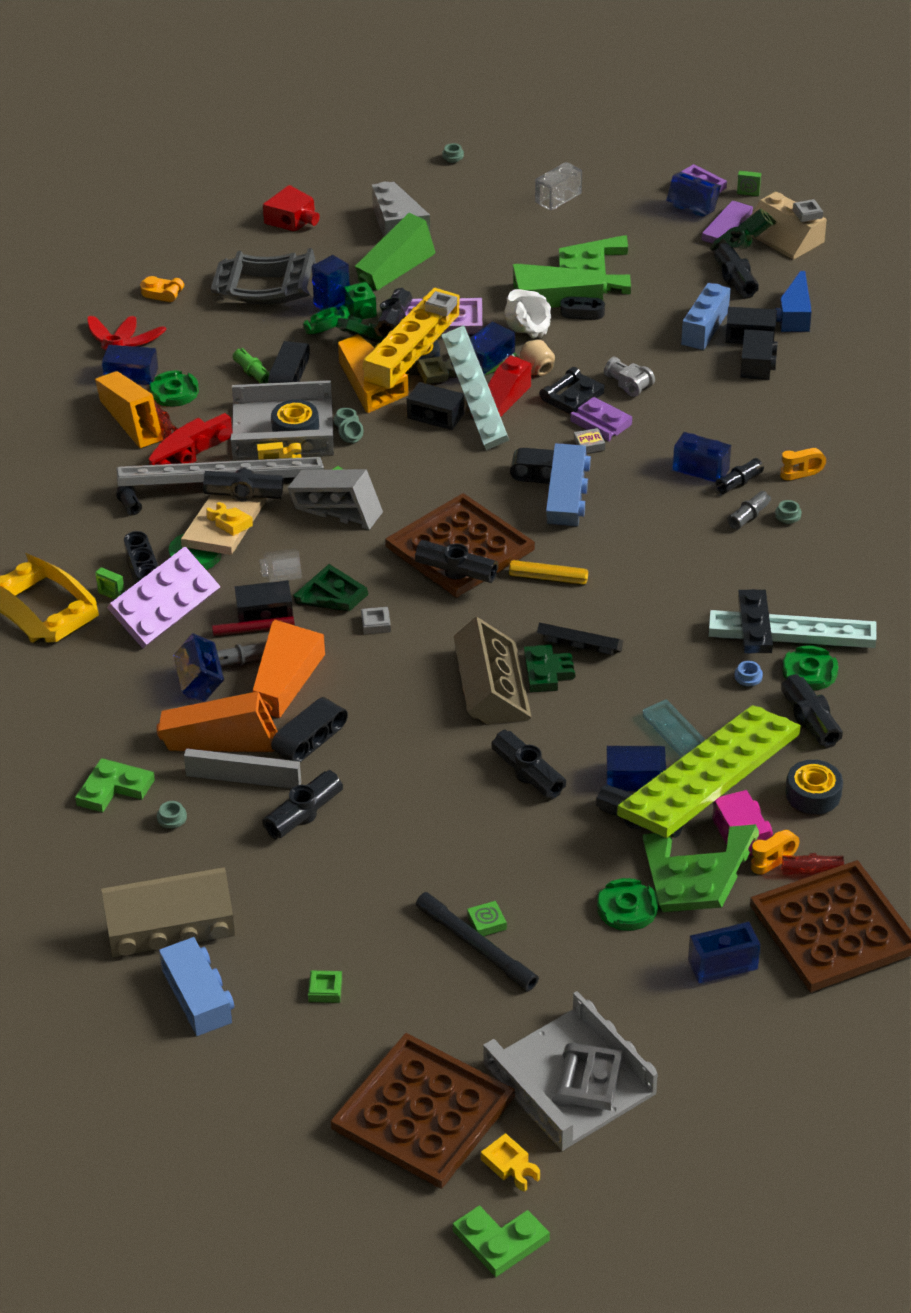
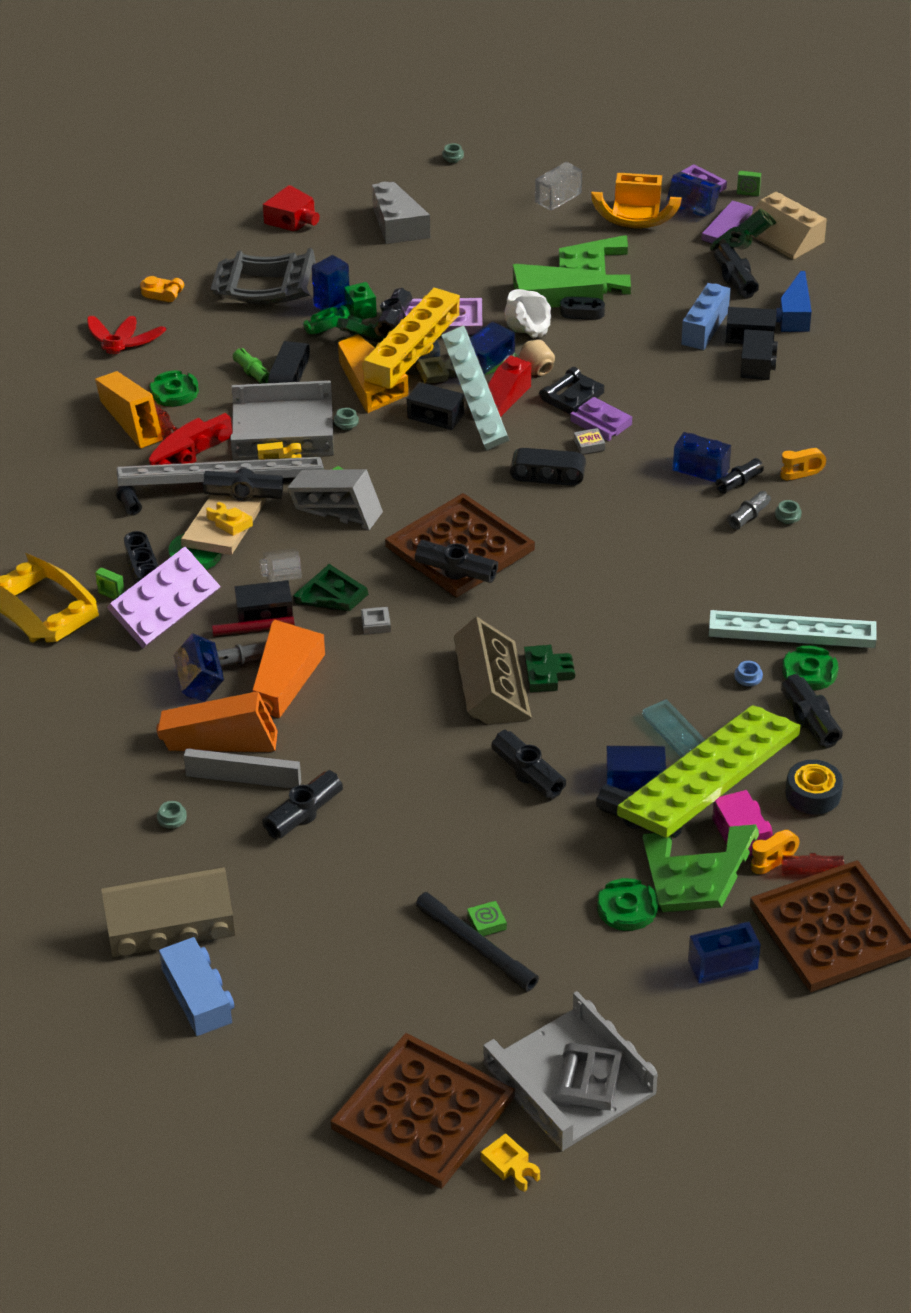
(112, 778): bright green plate -> none
(133, 362): clear blue brick -> none
(294, 416): wheel -> none
(309, 729): black beam -> none
(325, 986): bright green tile -> none
(351, 430): sand green plate -> none
(396, 253): bright green slope -> none
(441, 303): light grey tile -> none
(498, 1246): bright green plate -> none
(548, 572): yellow axle -> none
(567, 484): medium blue brick -> none
(579, 638): black plate -> none
(631, 377): light grey connector -> none
(636, 202): none -> light orange piece
(755, 621): black plate -> none
(807, 210): light grey tile -> none

